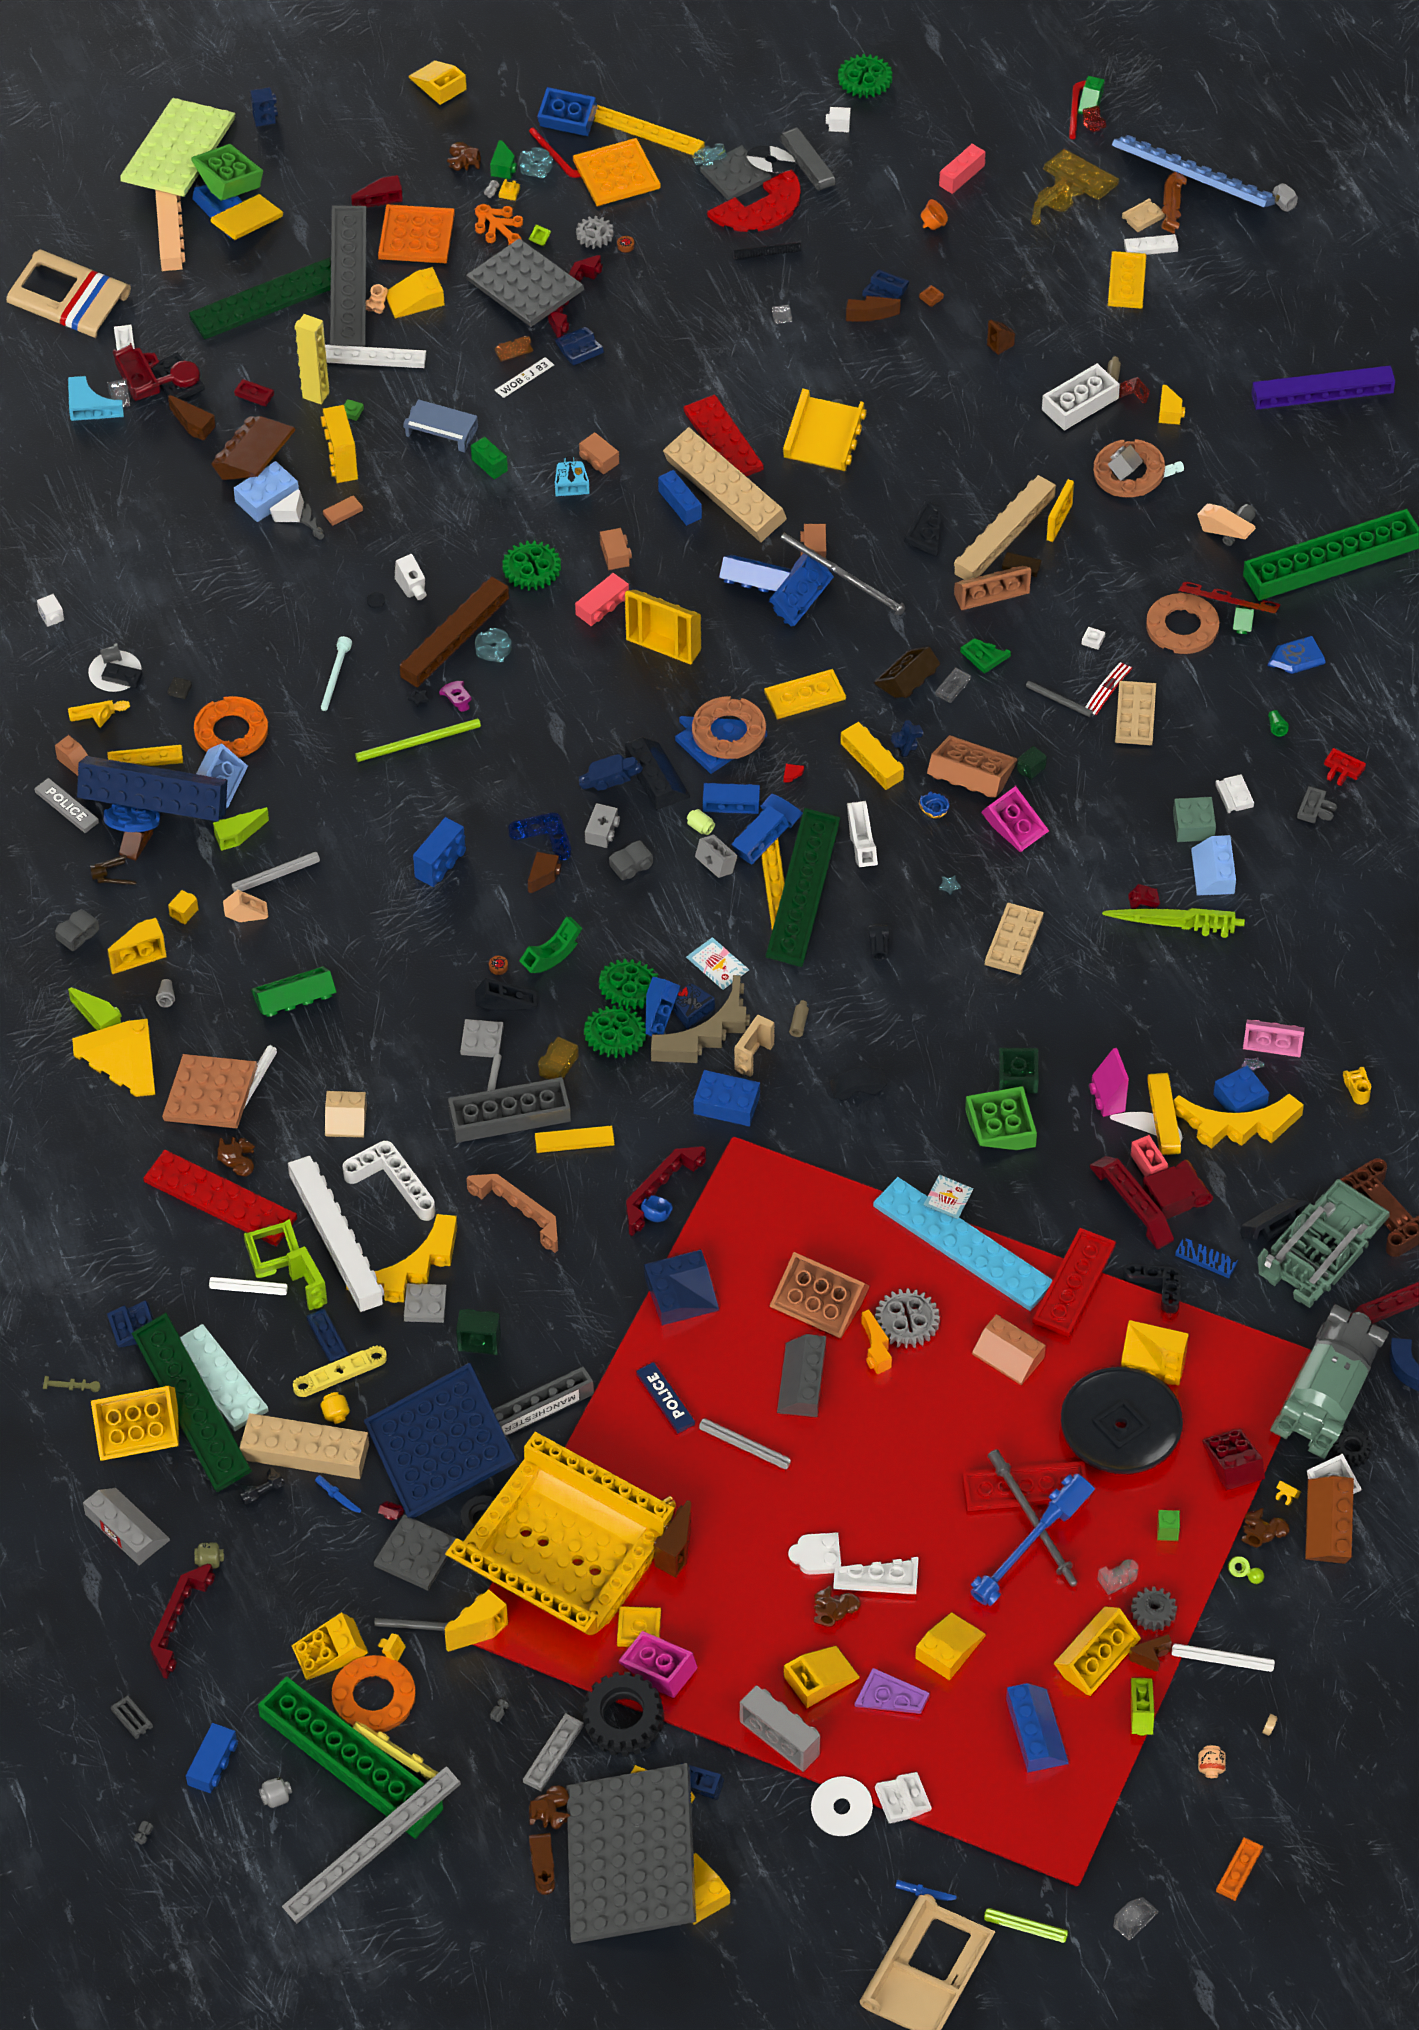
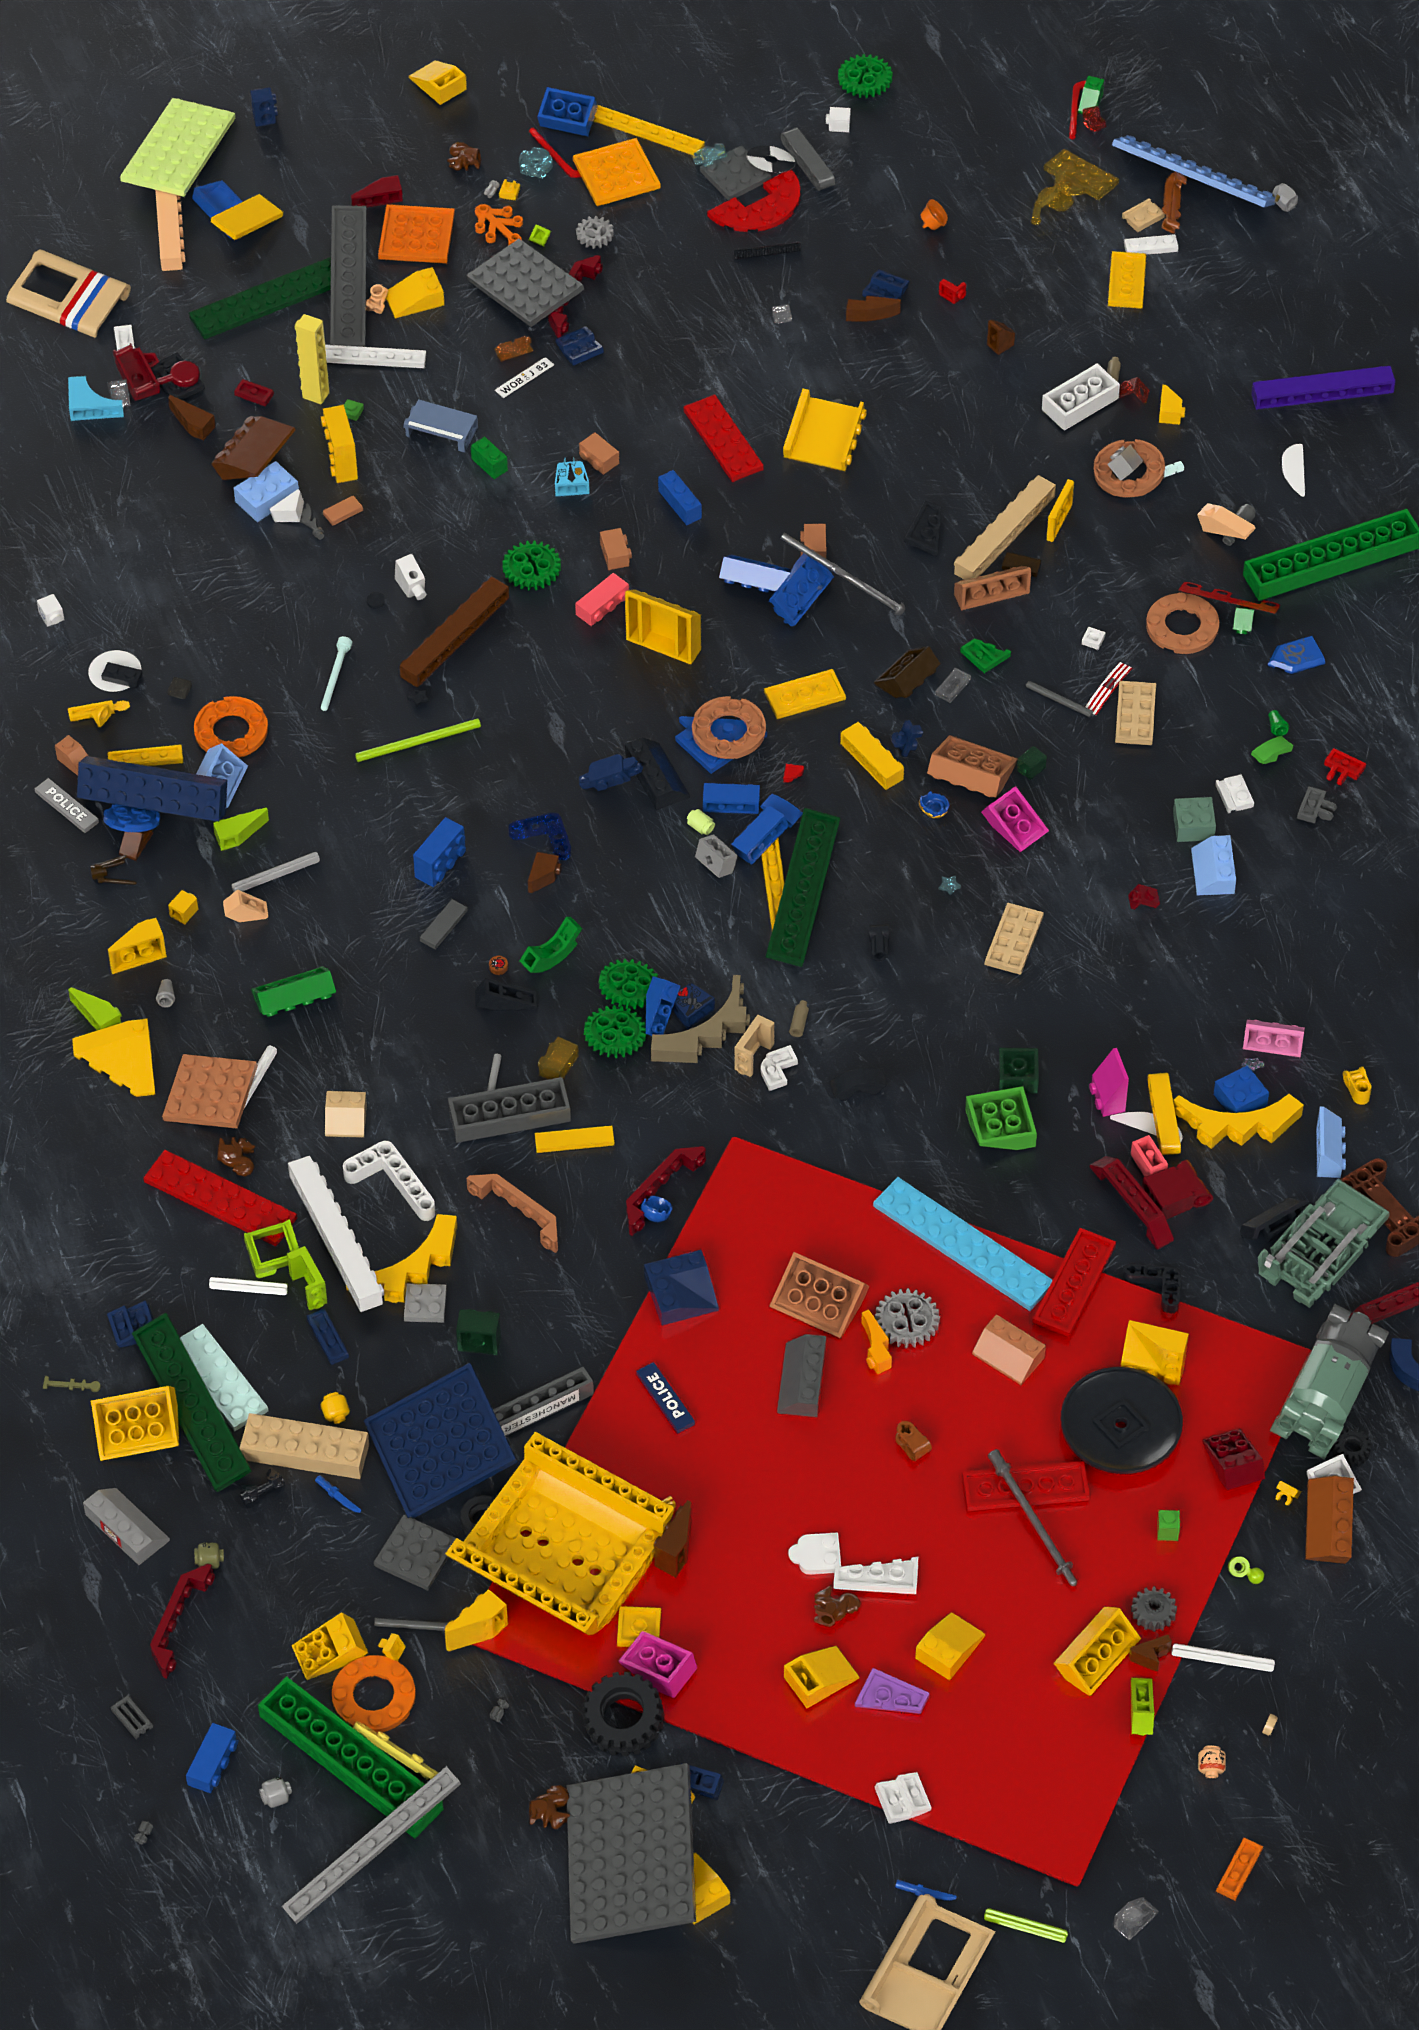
(77, 929): dark grey brick -> none
(111, 654): dark grey bush -> none
(227, 172): bright green slope -> none
(328, 1375): light yellow piece -> none
(391, 1510): dark red plate -> none
(443, 924): none -> dark grey tile
(461, 700): magenta piece -> none
(481, 1038): light grey plate -> none
(495, 653): clear light blue plate -> none
(503, 162): green slope -> none
(542, 1862): reddish brown piece -> none
(553, 1752): light grey tile -> none
(601, 825): light grey brick -> none
(625, 244): dark orange tile -> none
(631, 860): dark grey brick -> none
(717, 963): sticker -> none
(724, 484): tan brick -> none
(726, 1098): blue brick -> none
(745, 1443): light grey axle -> none
(774, 1063): none -> white plate
(780, 1728): light grey brick -> none
(854, 1819): white sticker -> none
(861, 834): white arch -> none
(912, 1440): none -> dark orange piece
(931, 295): dark orange tile -> none
(948, 1196): sticker -> none
(952, 292): none -> red bracket
(962, 168): coral brick -> none
(1036, 1727): blue slope -> none
(1062, 1505): blue bar -> none
(1118, 1577): clear leg -> none
(1182, 918): lime piece -> none
(1206, 1257): blue tile -> none
(1260, 1531): reddish brown animal -> none
(1271, 749): none -> bright green slope
(1292, 465): none -> white sticker
(1329, 1144): none -> light blue slope

